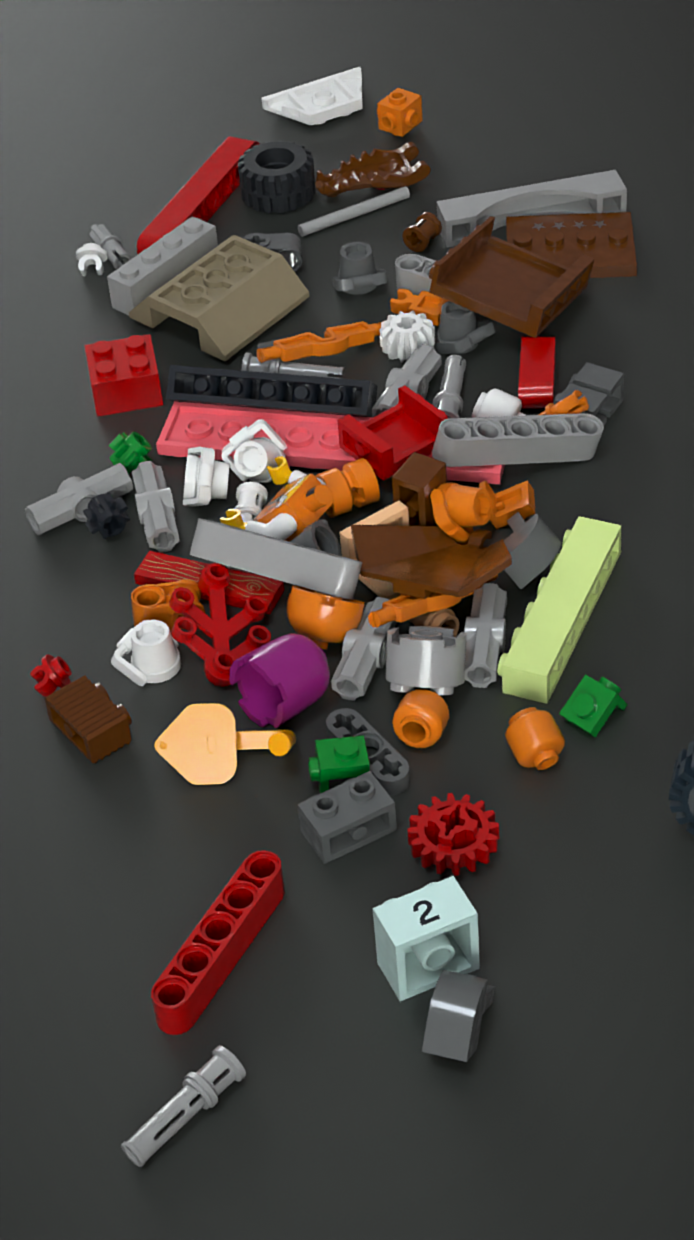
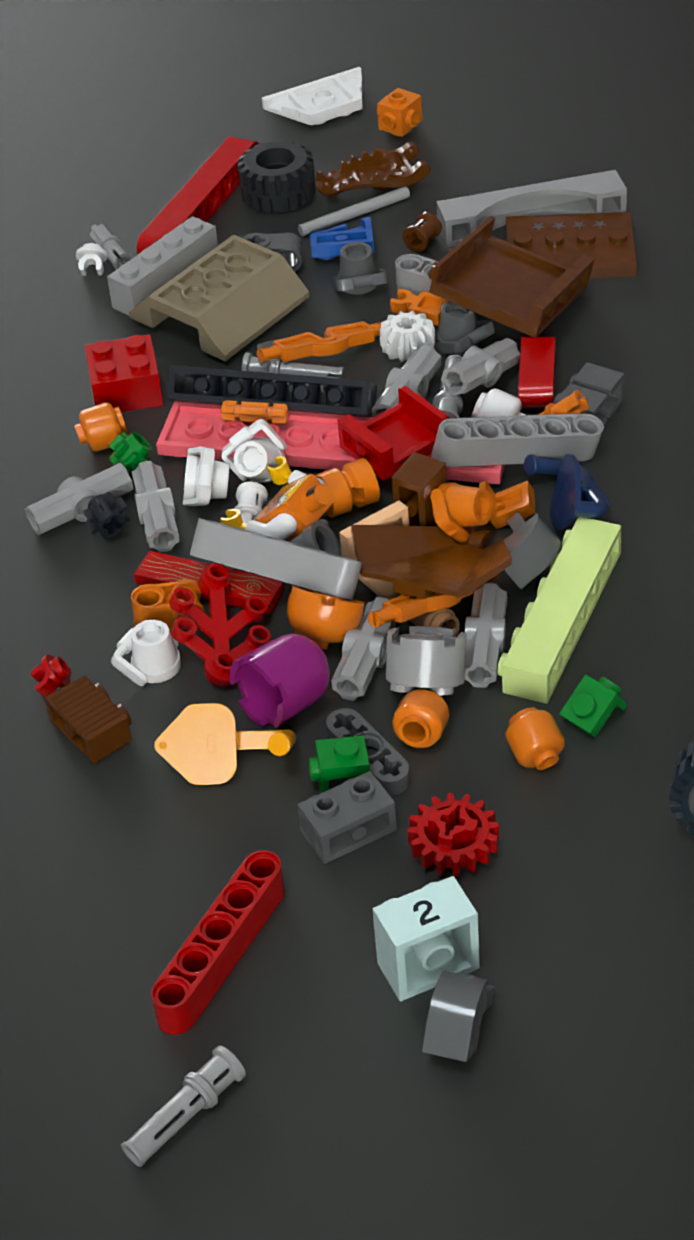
(100, 426): none -> orange head
(254, 411): none -> orange axle
(328, 243): none -> blue wing
(480, 367): none -> light grey piece
(574, 492): none -> dark blue piece

